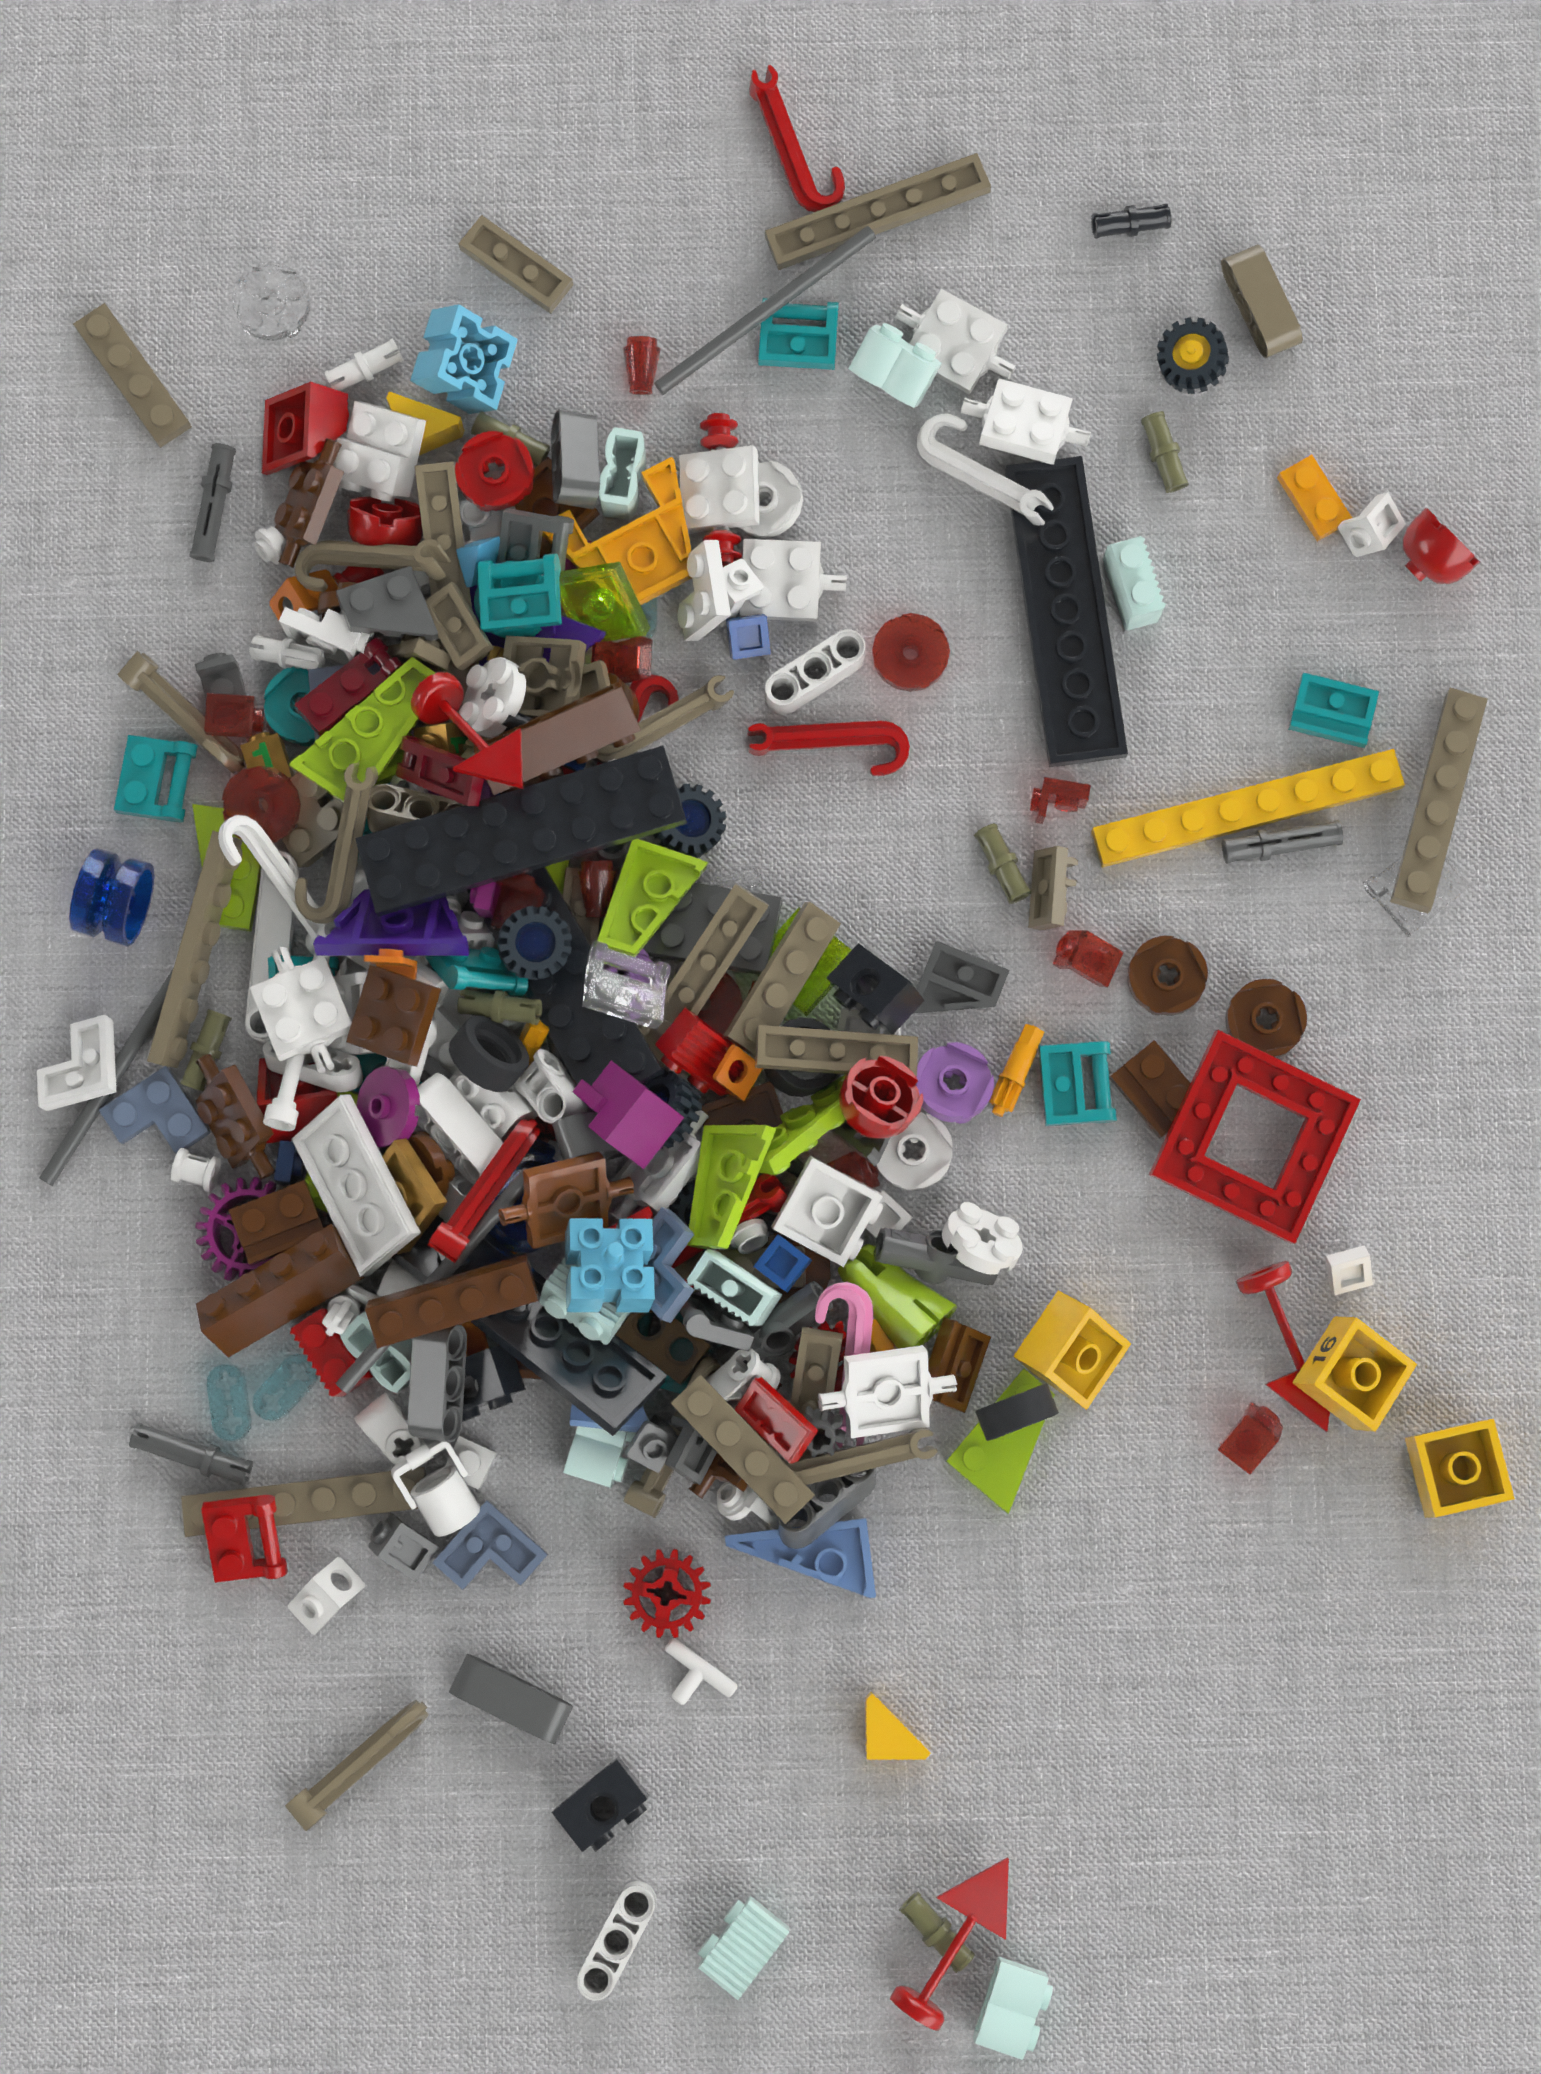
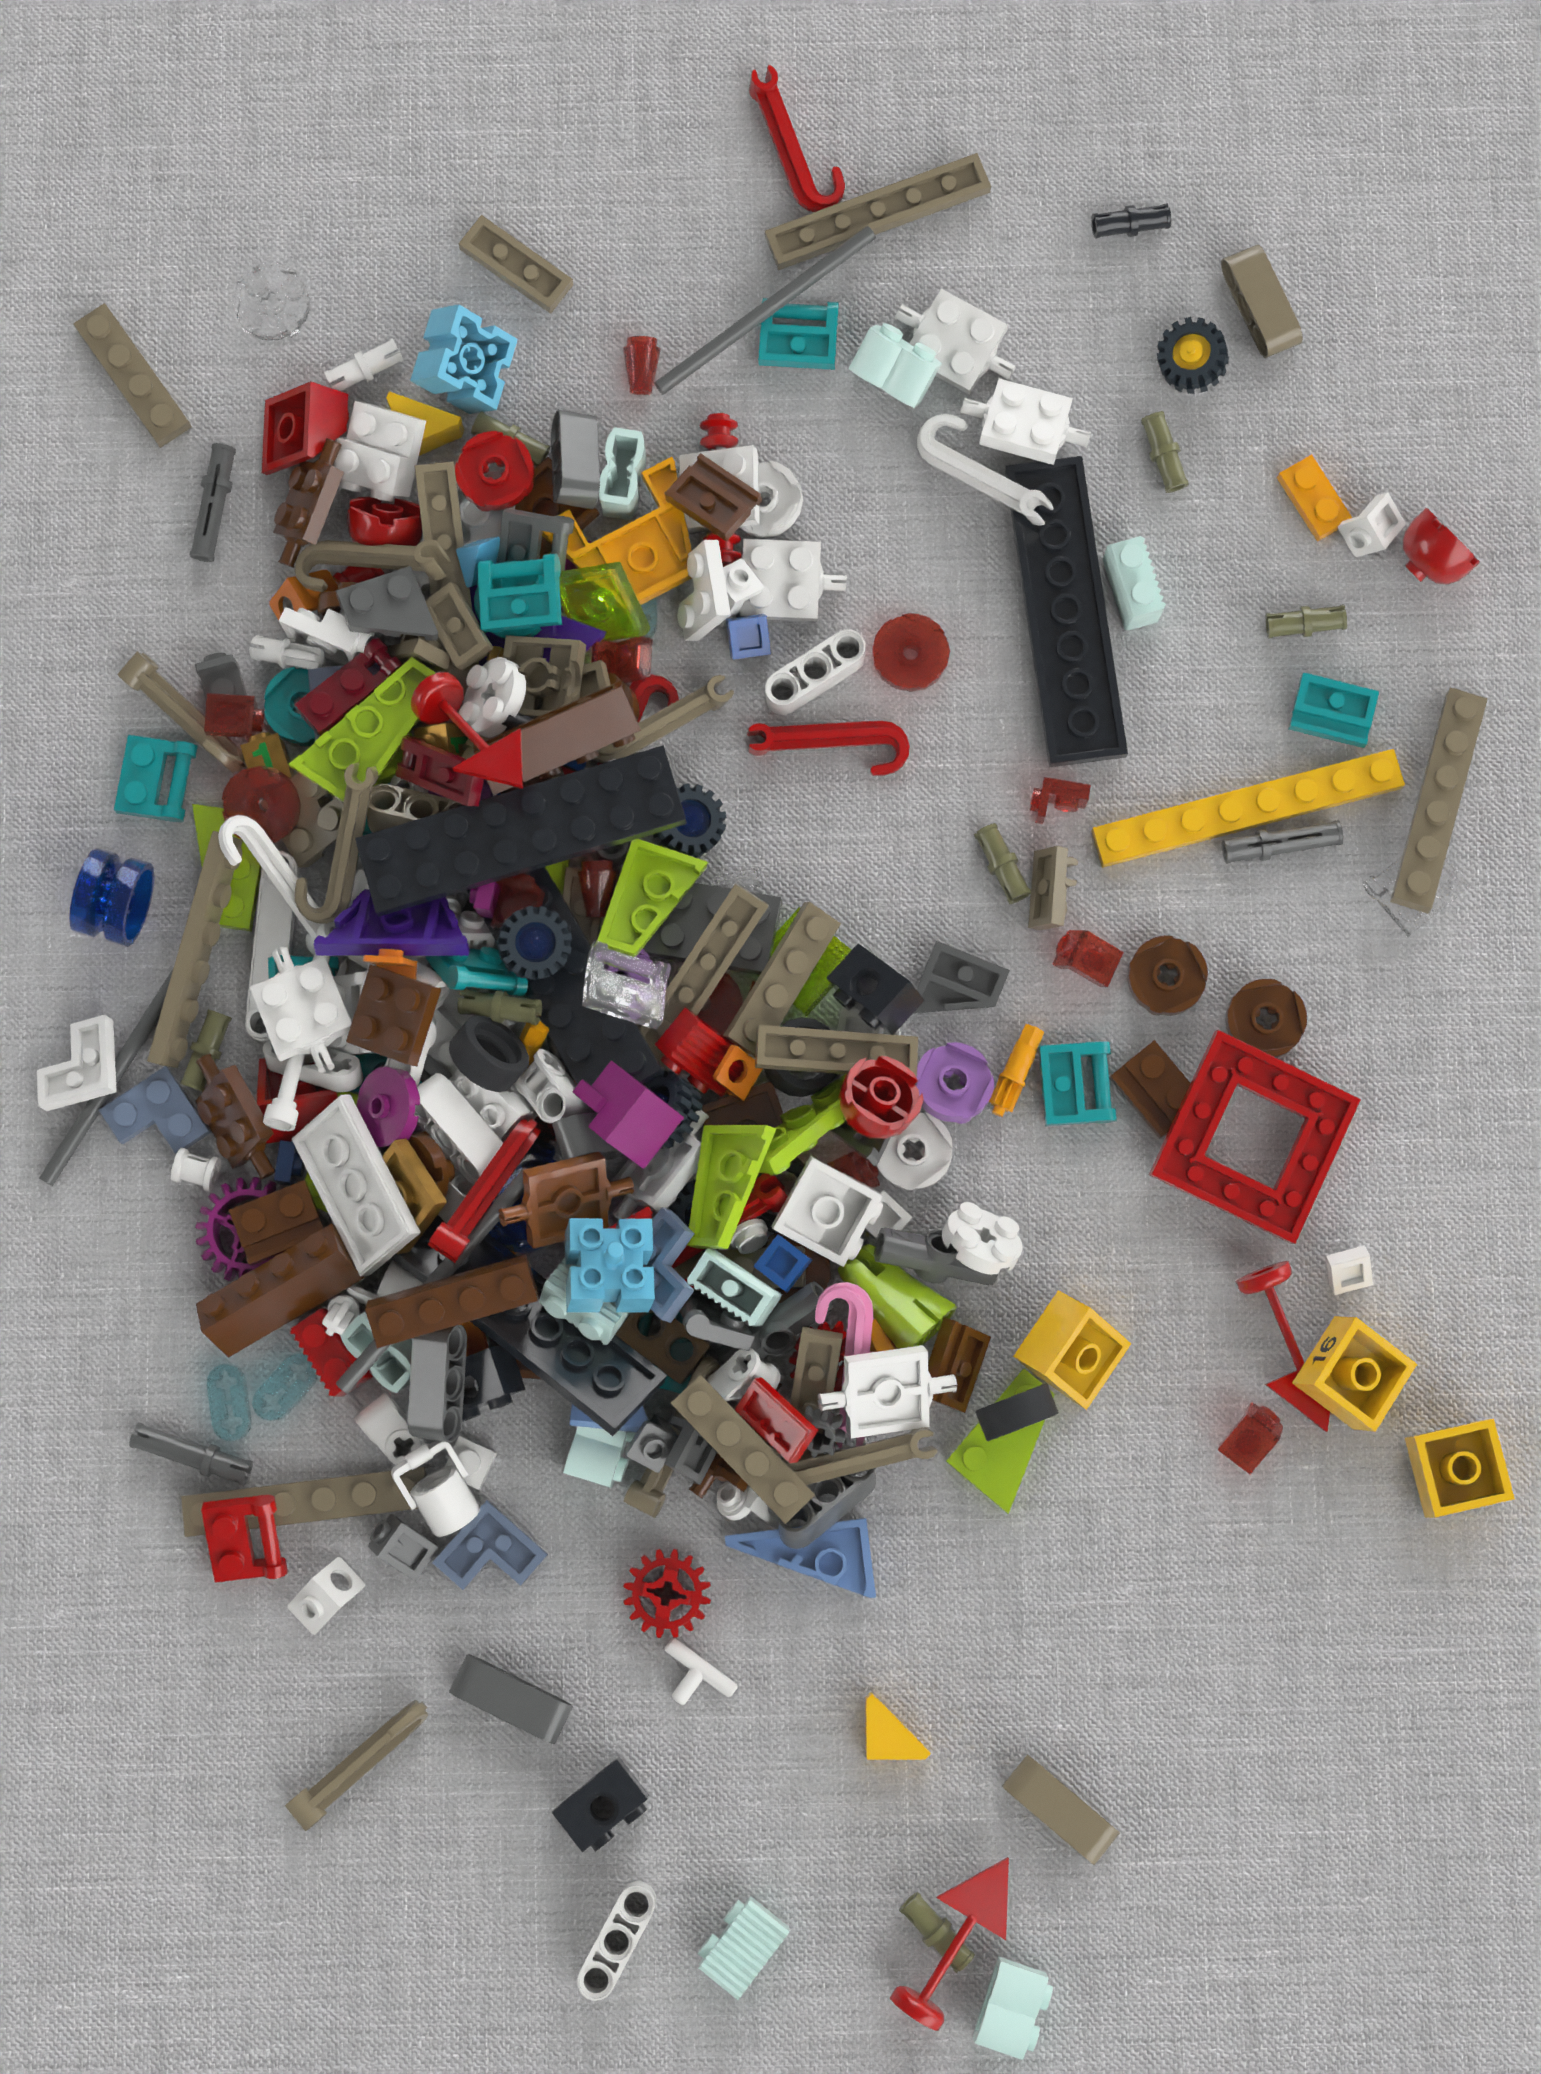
(269, 544): white plate -> none
(713, 497): none -> reddish brown plate
(1060, 1809): none -> dark tan beam
(1306, 621): none -> olive pin

